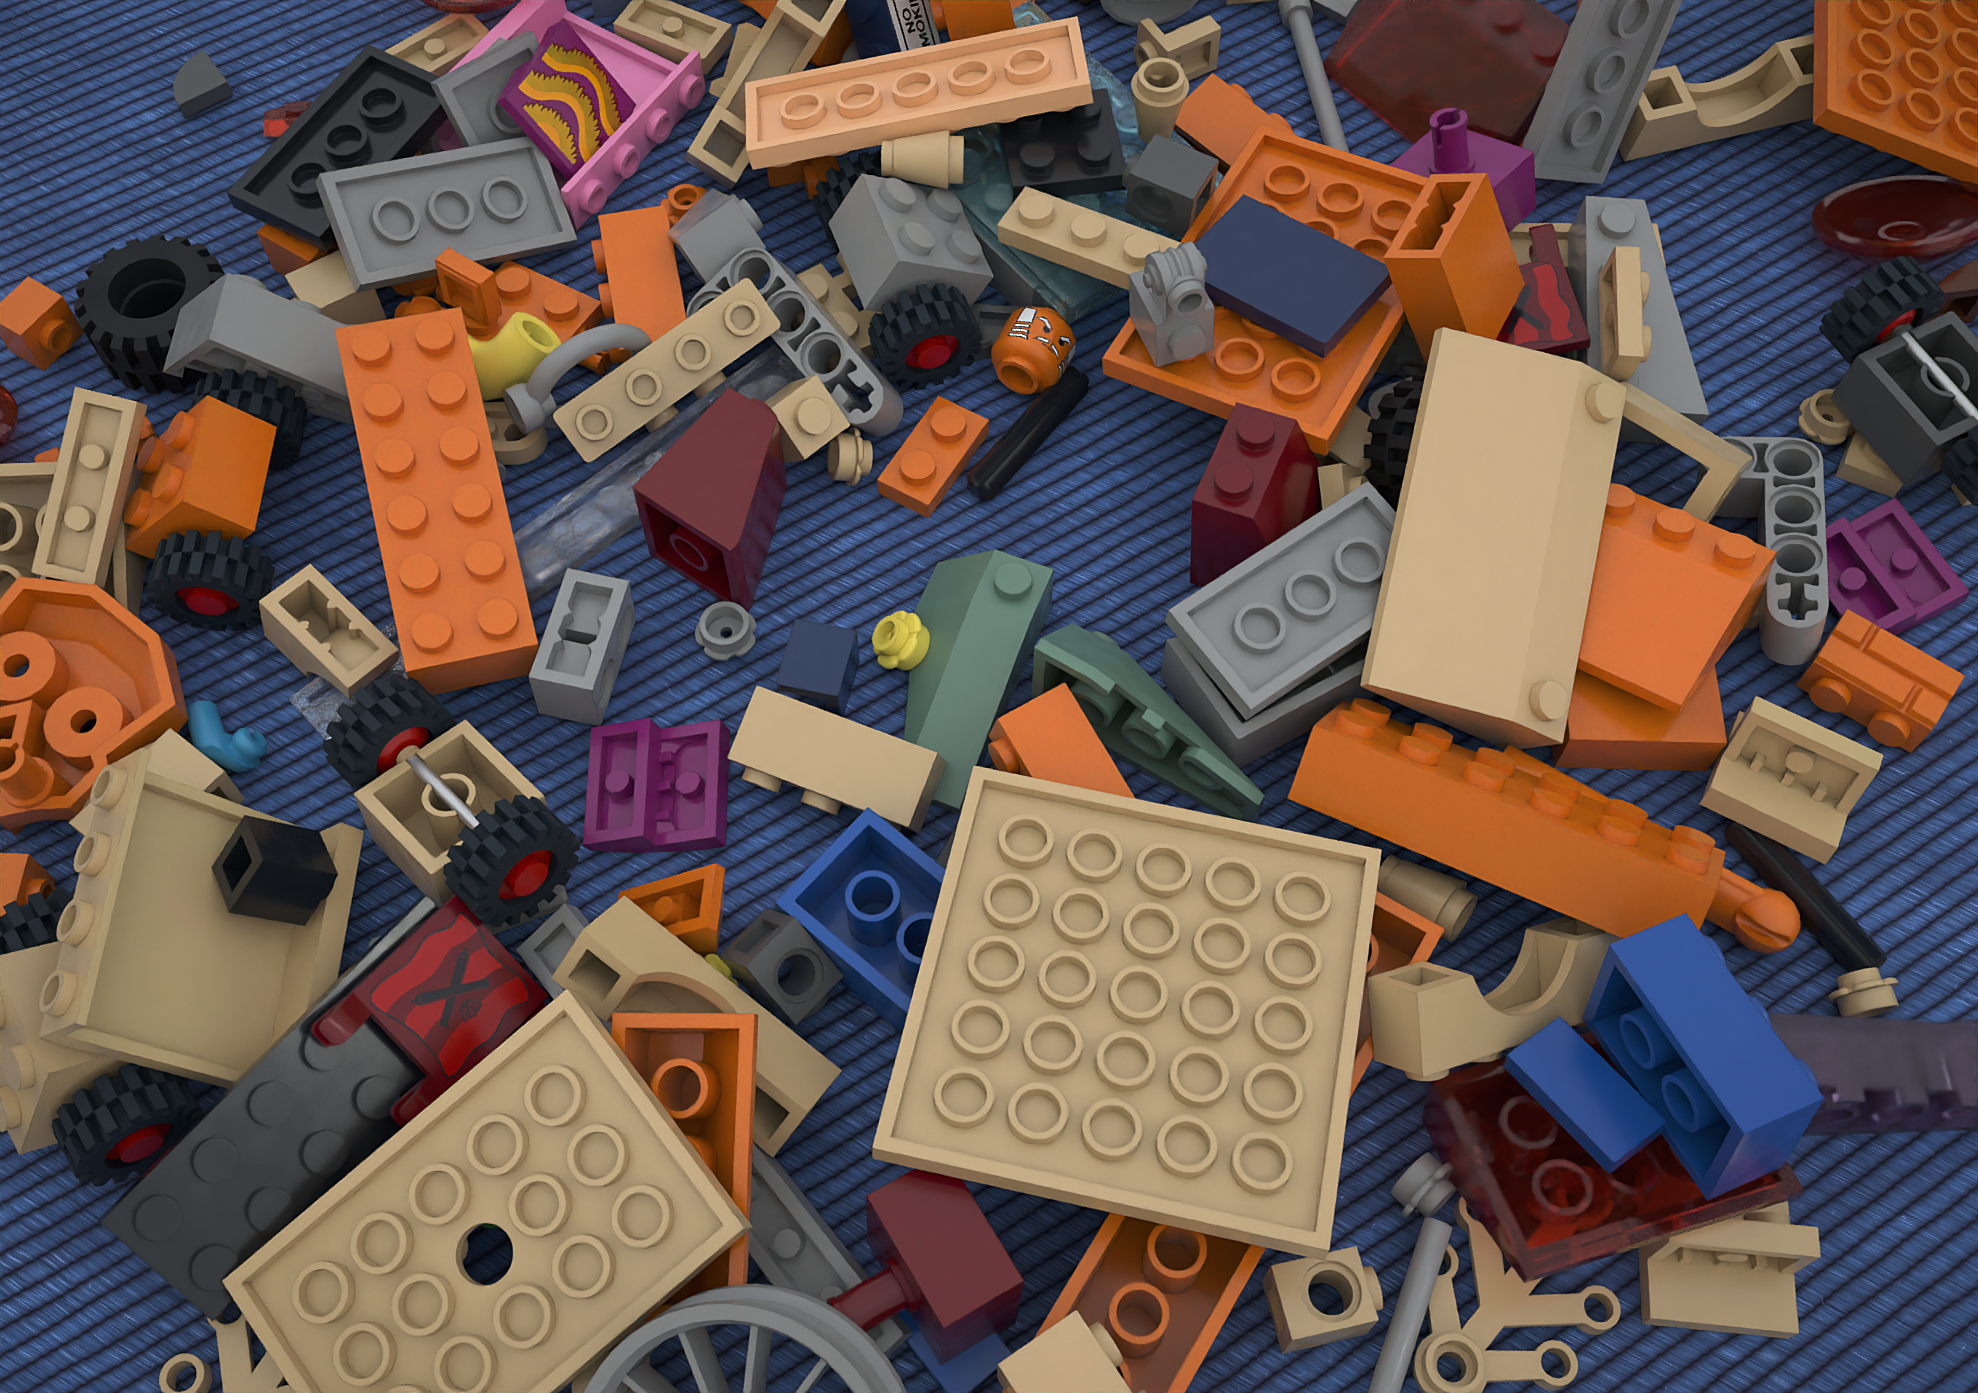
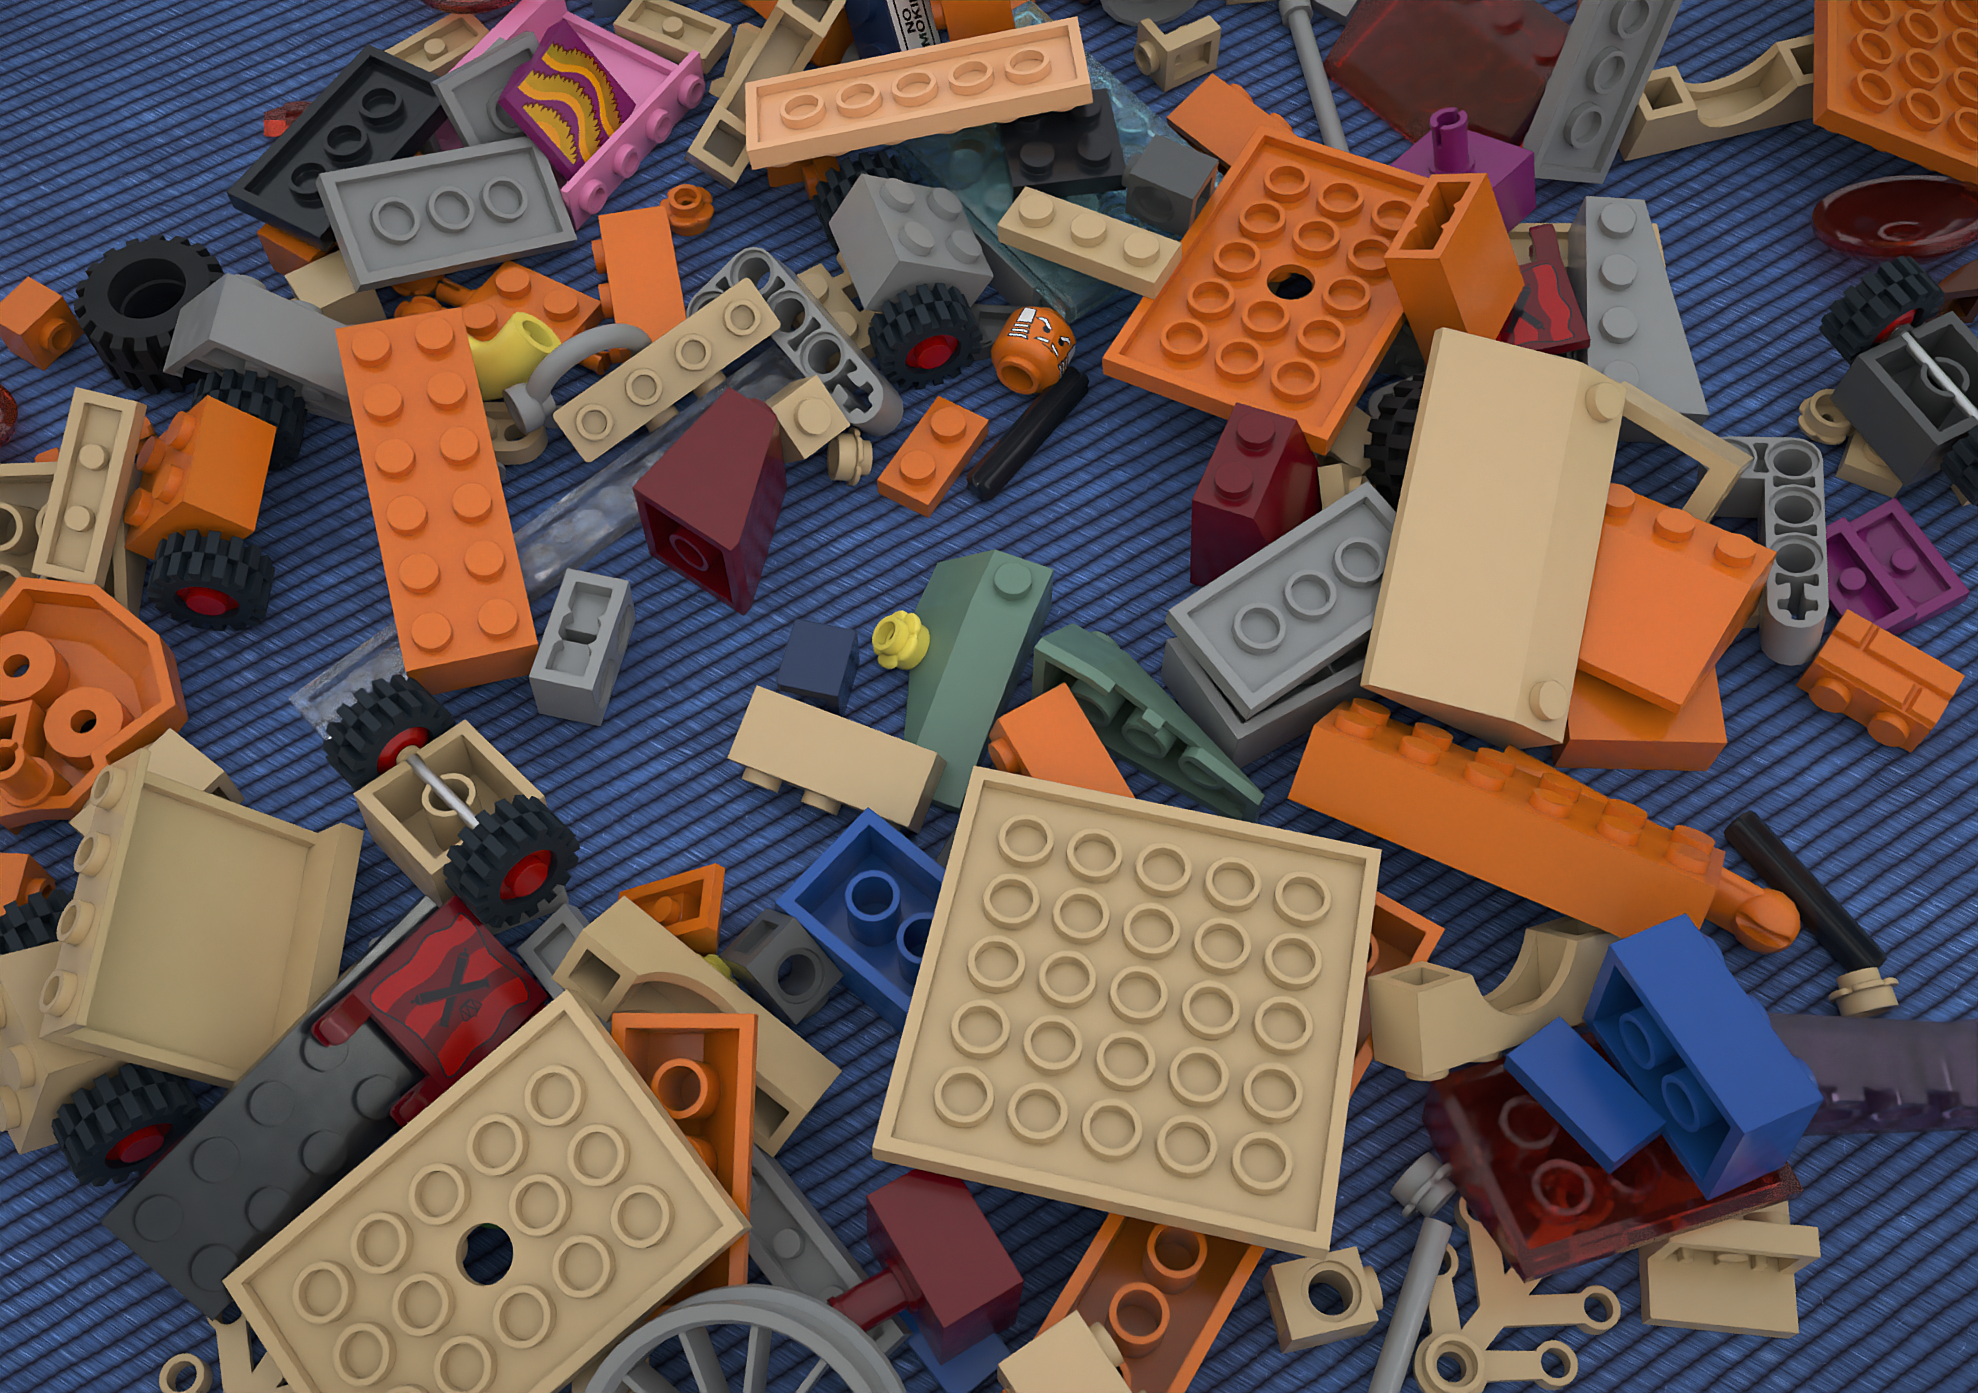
(199, 85): dark grey tile -> none
(234, 752): dark azure arm -> none
(274, 871): black brick -> none
(325, 632): tan arch -> none
(468, 286): orange tile -> none
(657, 787): magenta slope -> none
(715, 232): light grey slope -> none
(725, 617): light grey plate -> none
(924, 159): tan cone -> none
(1158, 97): tan cone -> none
(1172, 305): light grey brick -> none
(1289, 275): dark blue tile -> none
(1428, 893): tan cone -> none
(1621, 299): tan plate -> none
(1789, 778): tan bracket -> none

